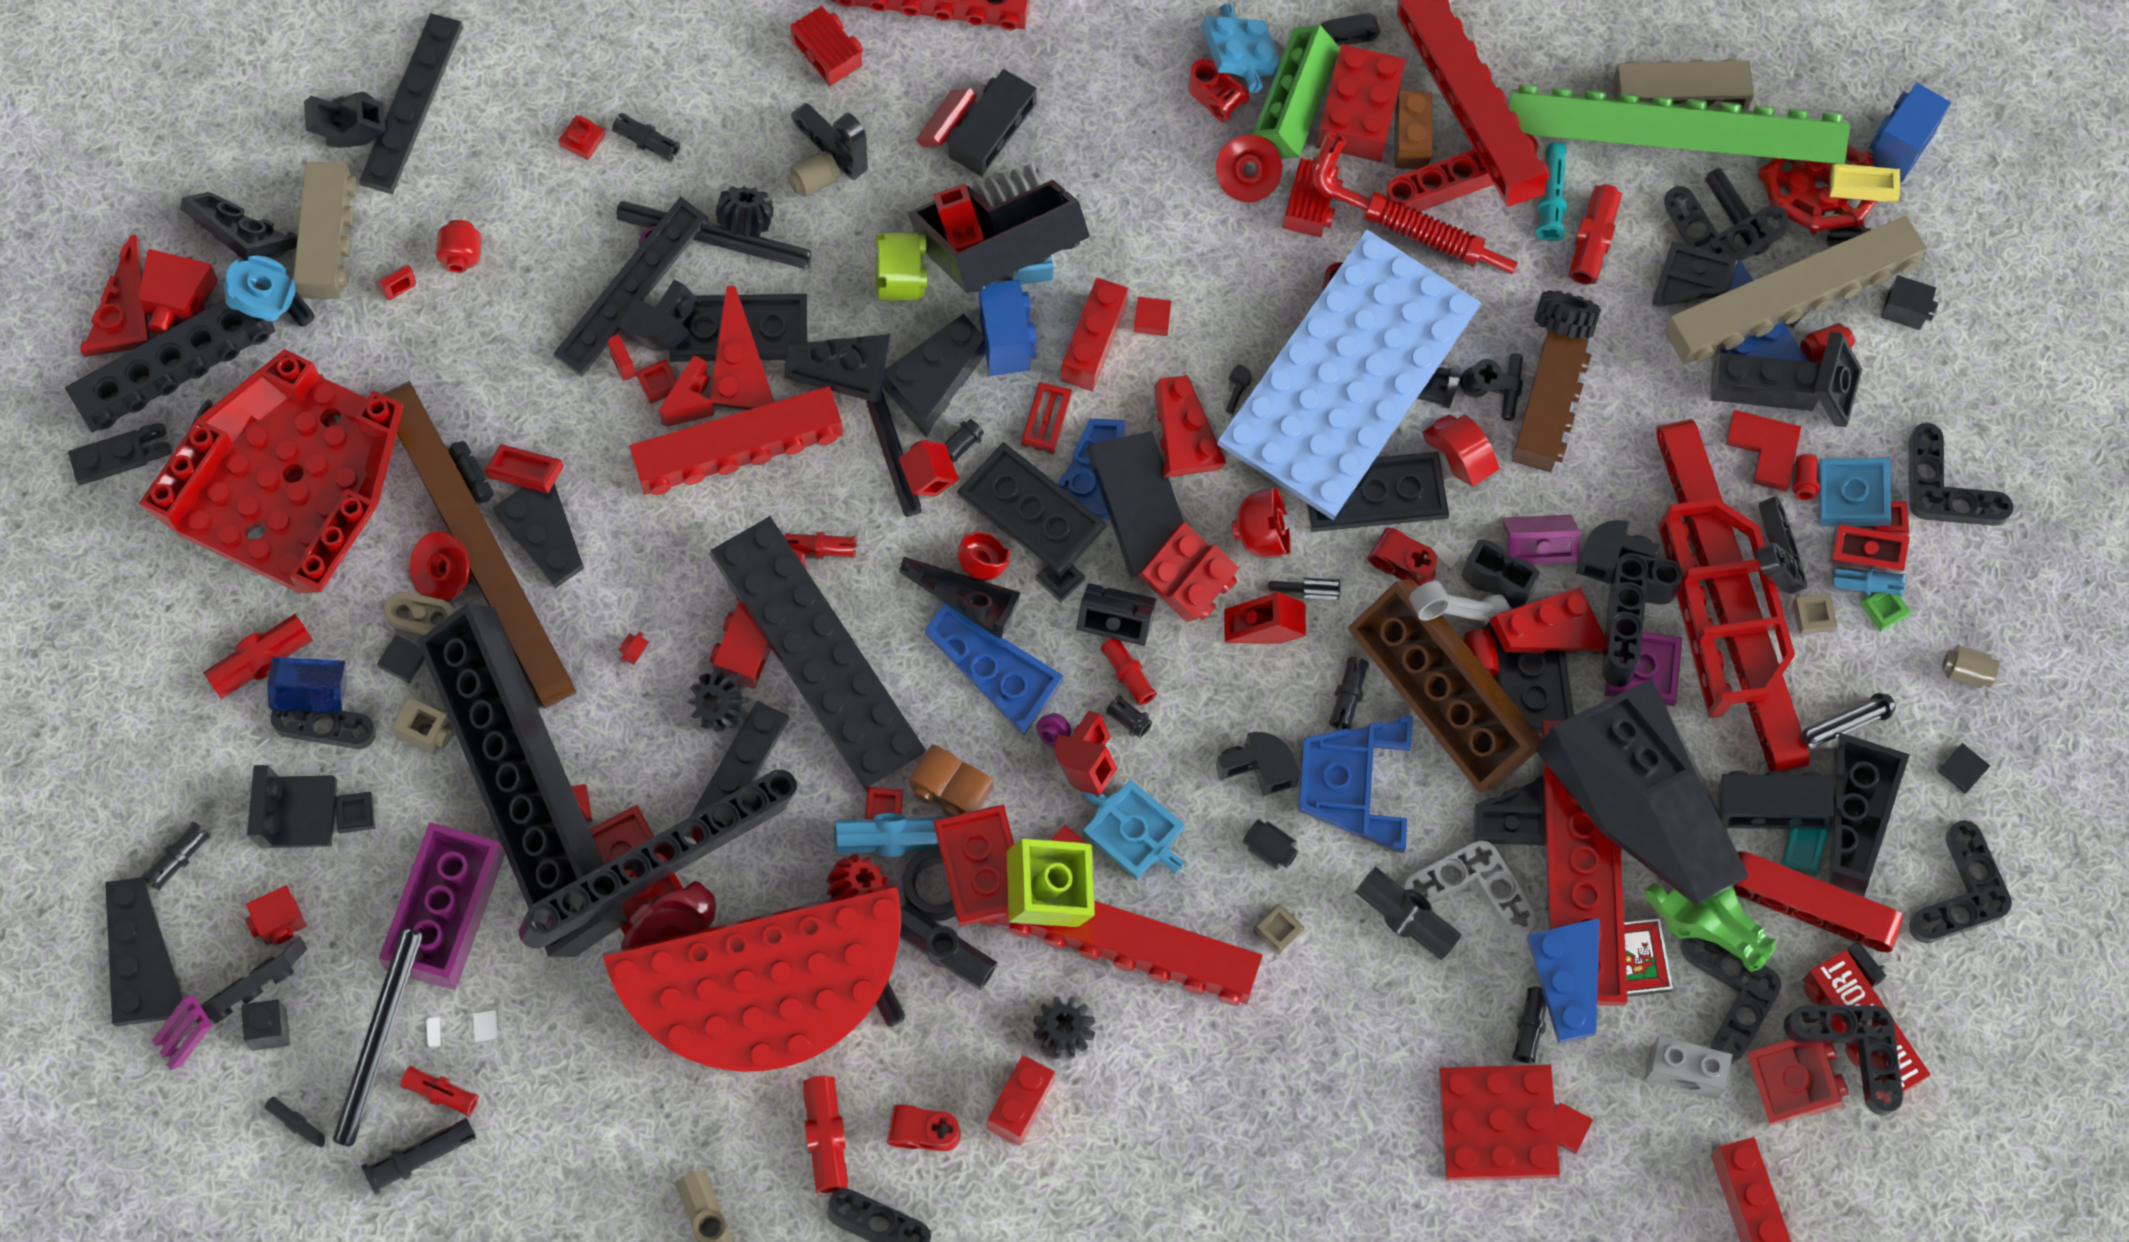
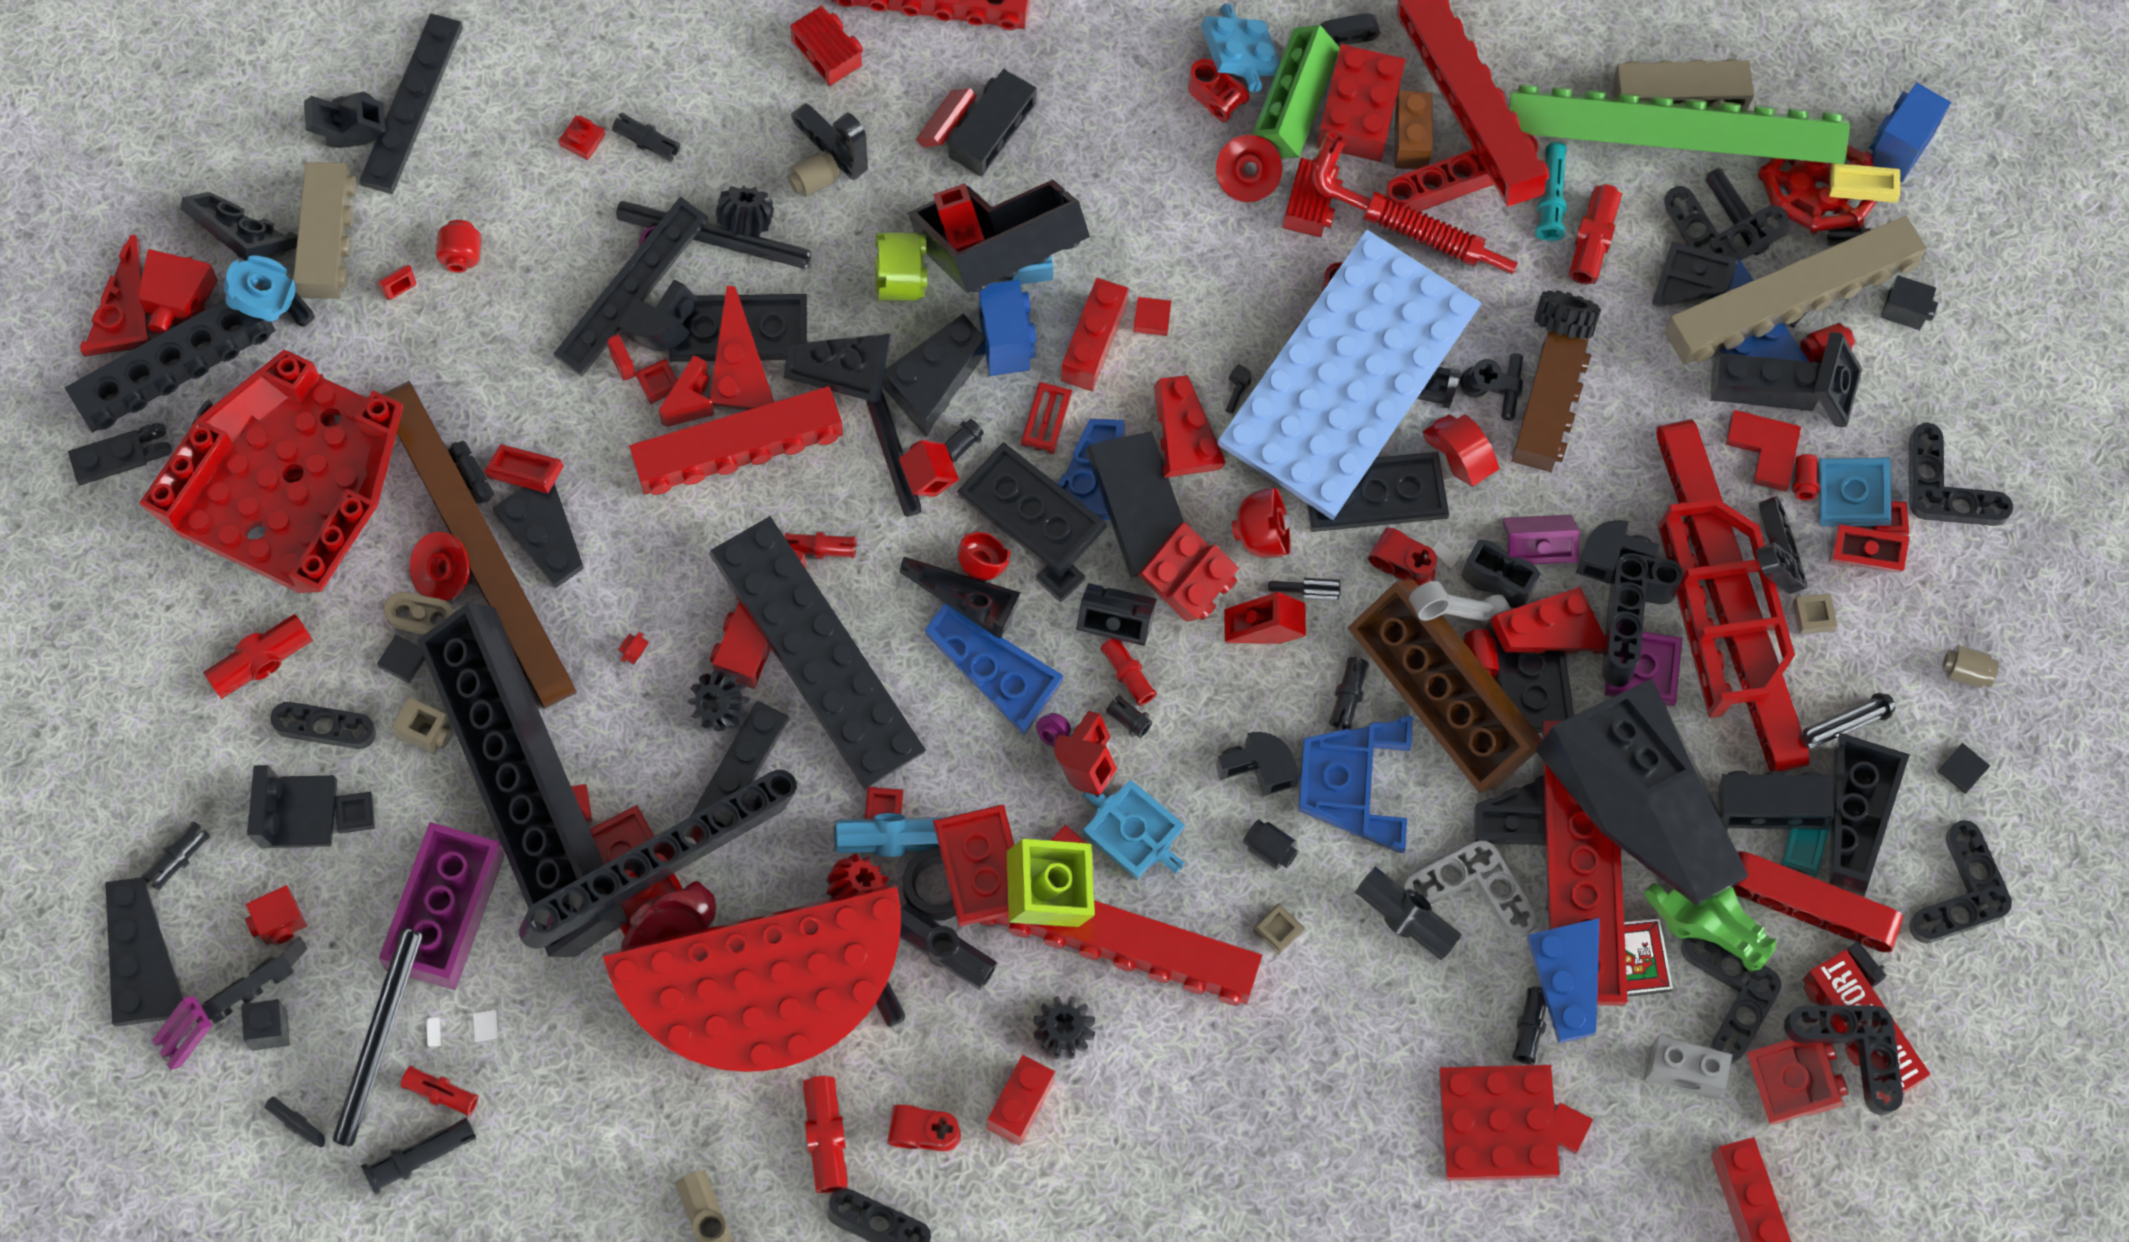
(306, 684): clear blue brick -> none
(949, 782): dark orange brick -> none
(1006, 187): light grey piece -> none
(1869, 581): dark azure axle -> none
(1885, 609): bright green tile -> none

